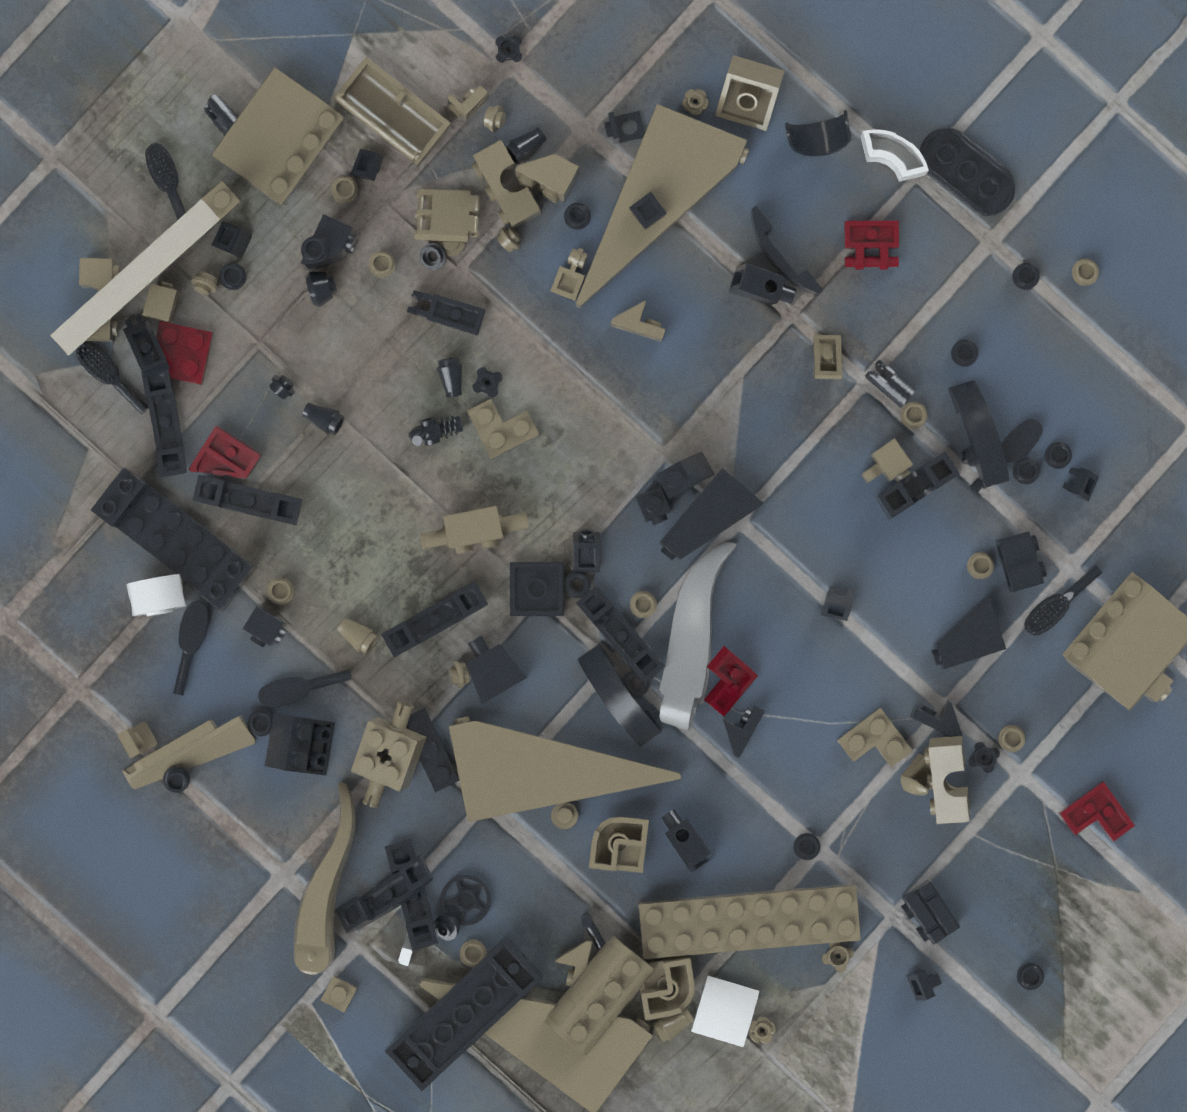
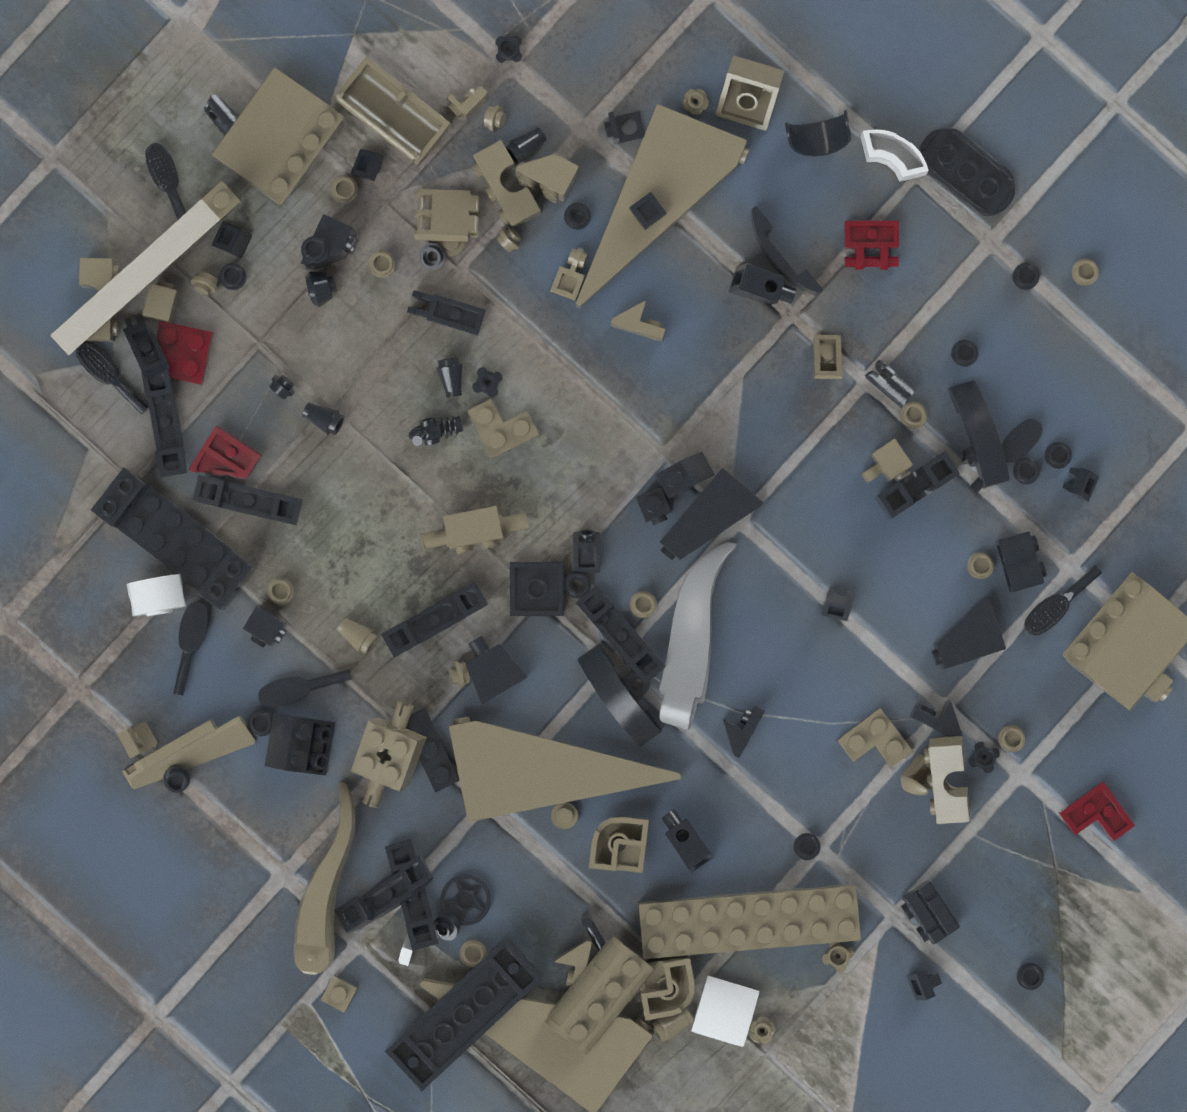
(734, 680): dark red plate -> none

